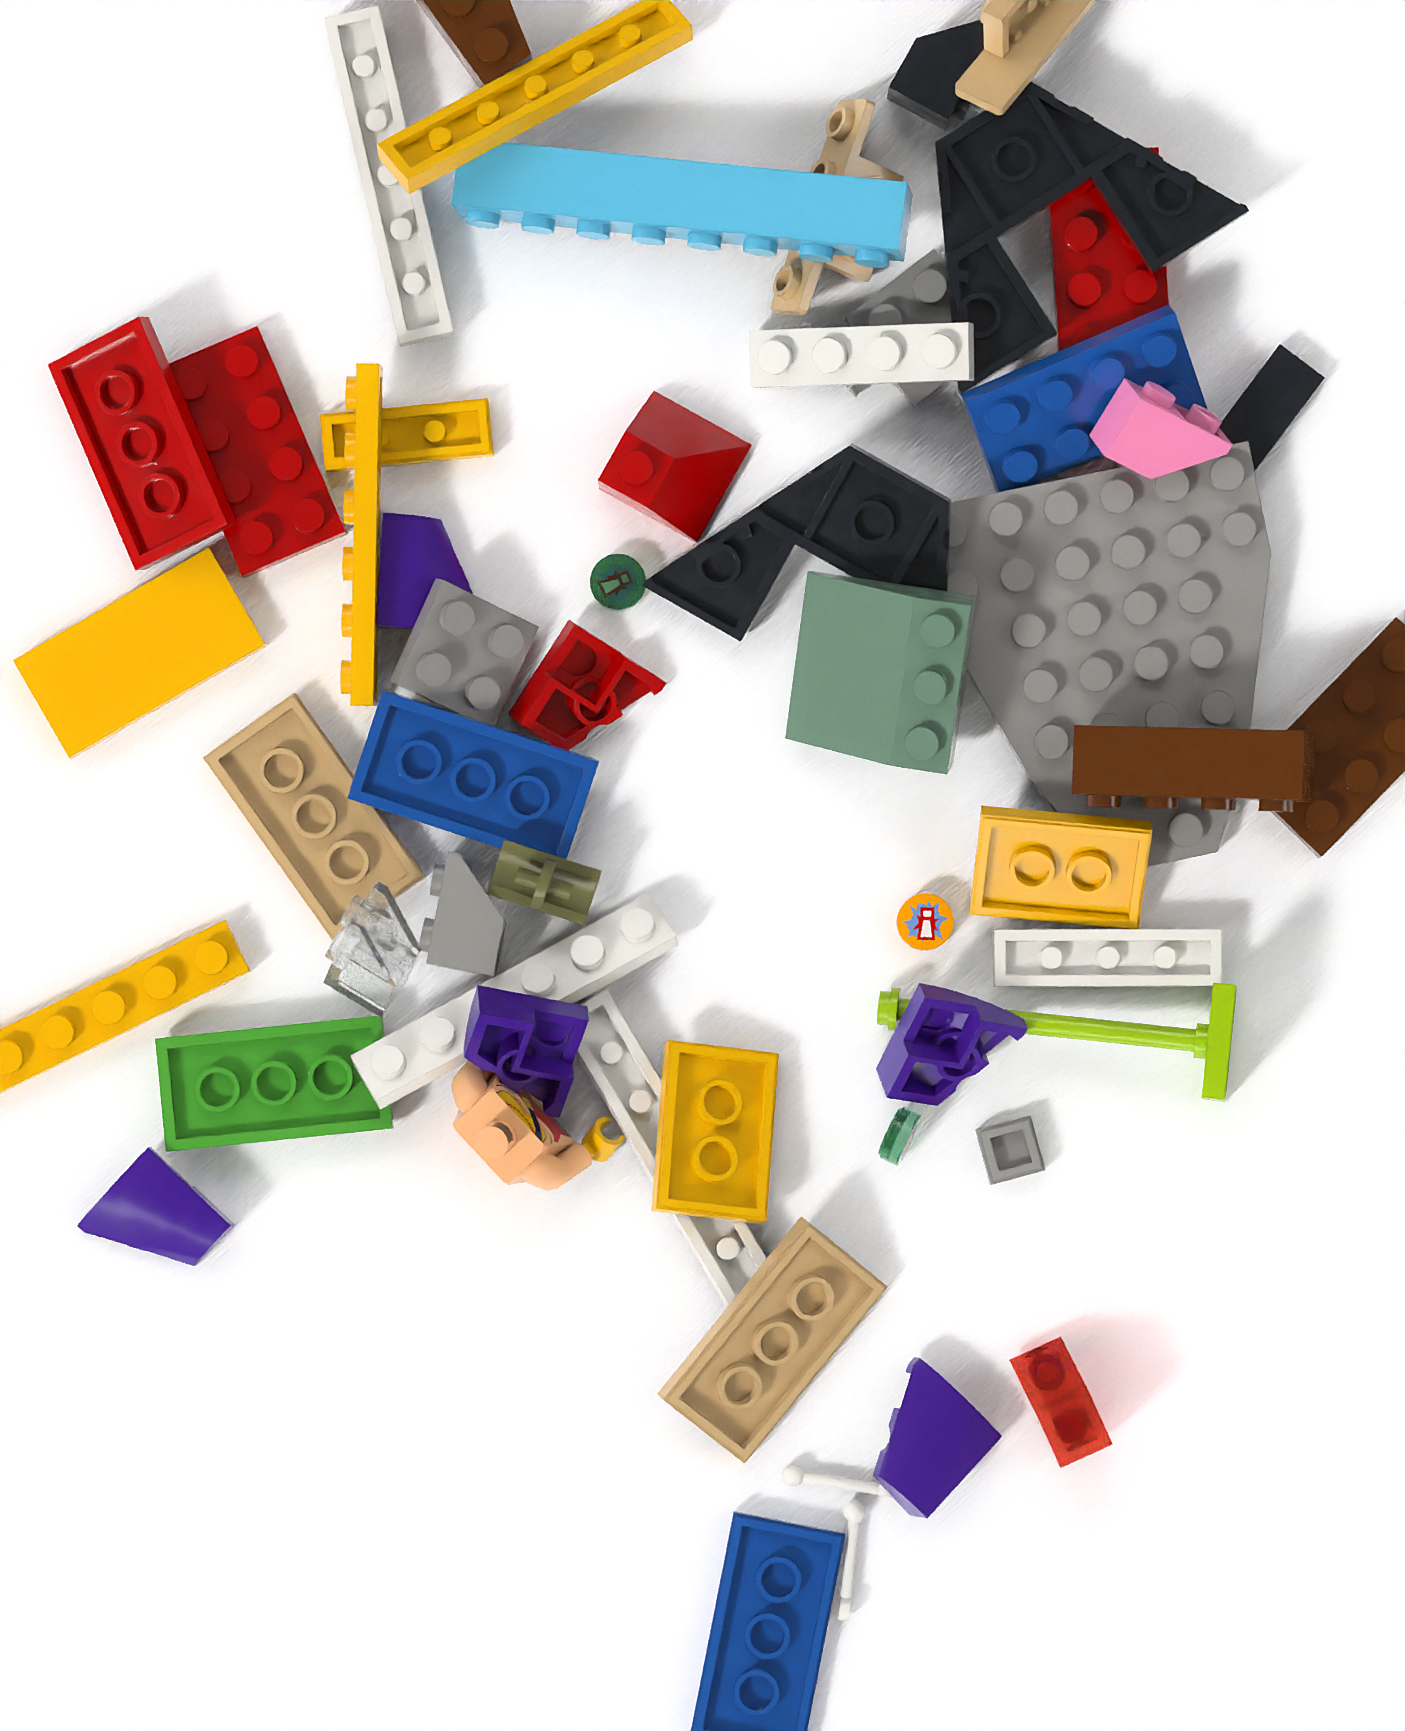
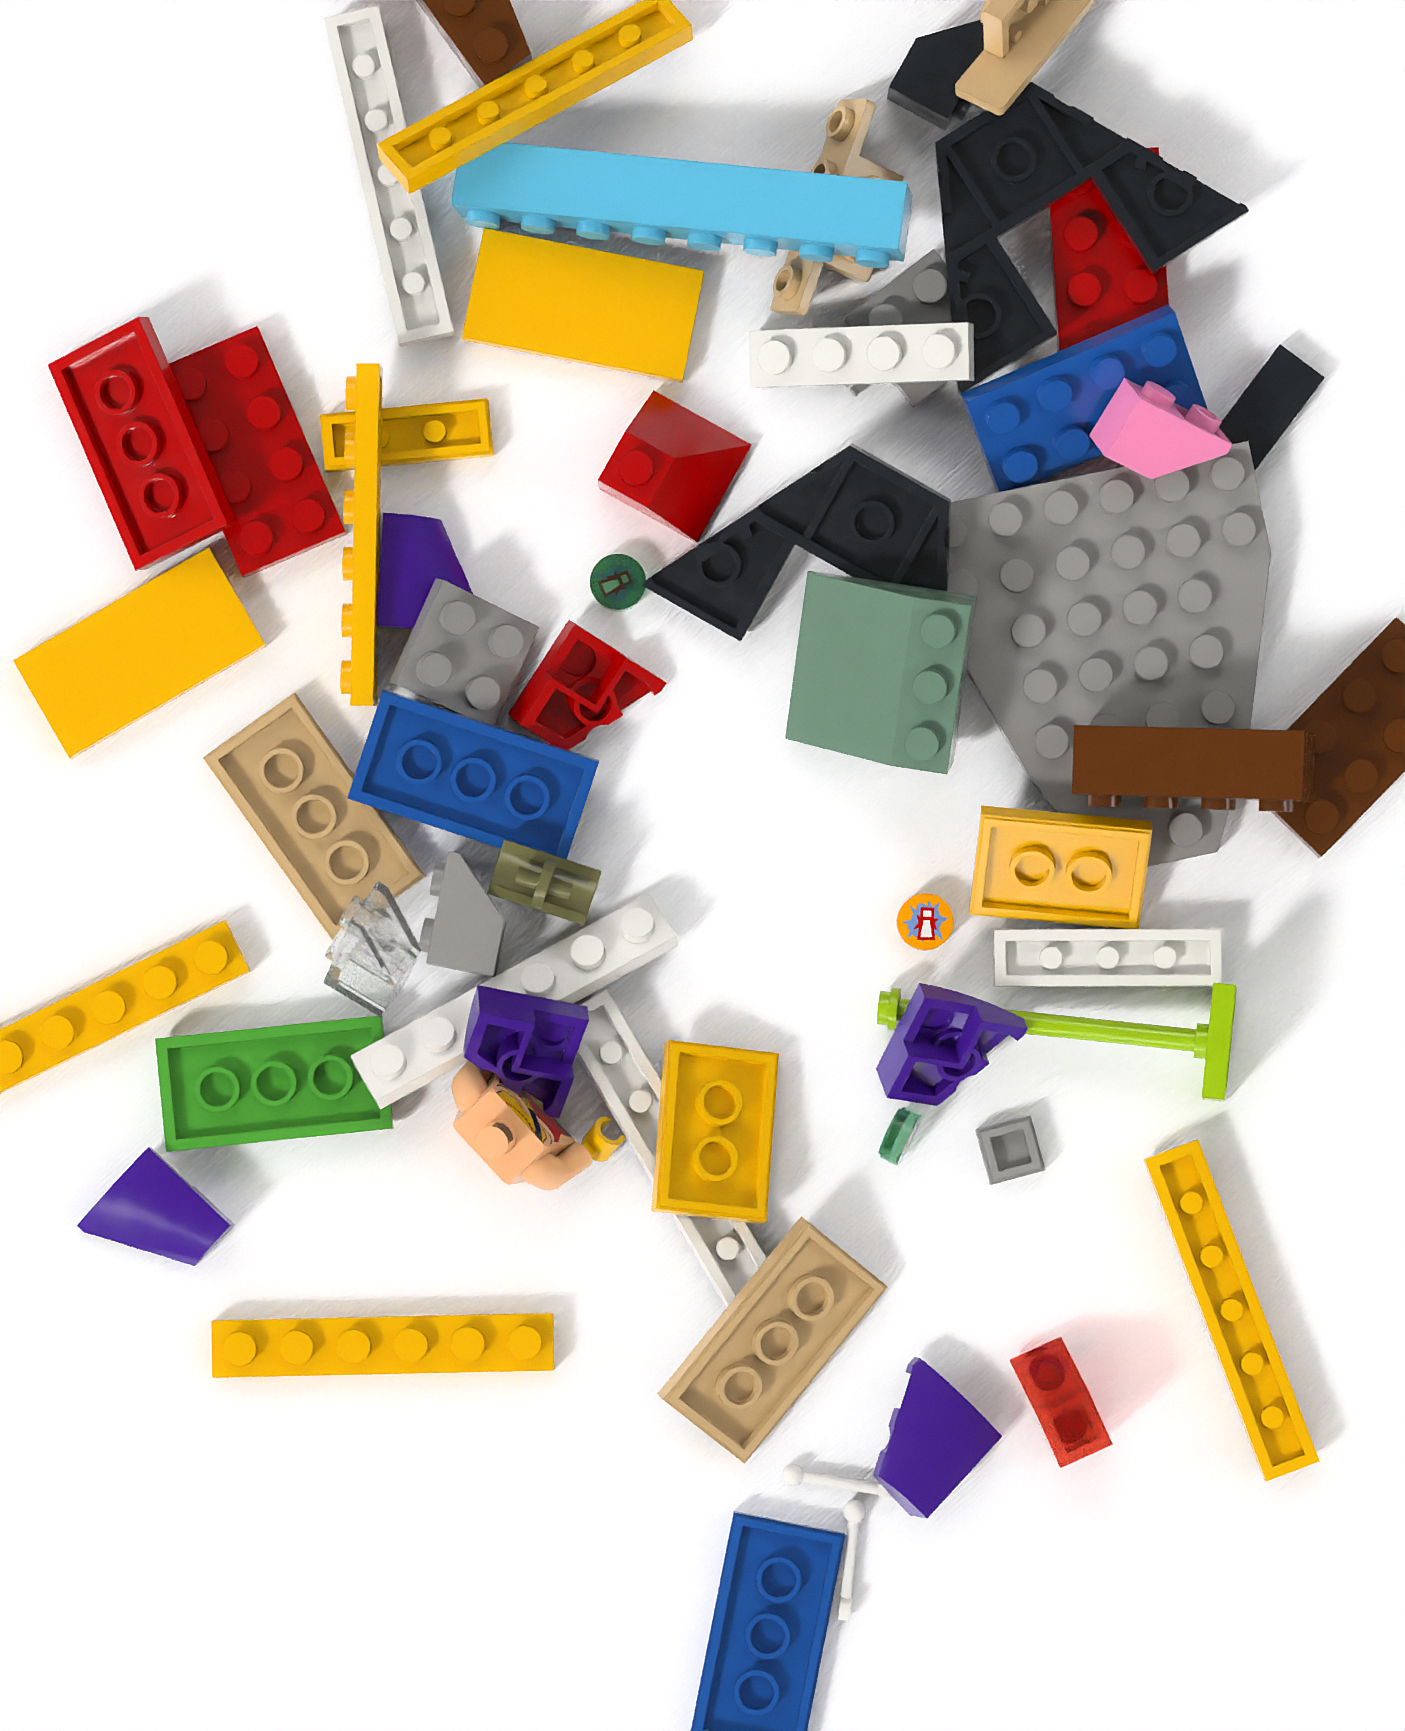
(382, 1345): none -> yellow plate
(583, 305): none -> yellow tile
(1231, 1310): none -> yellow plate

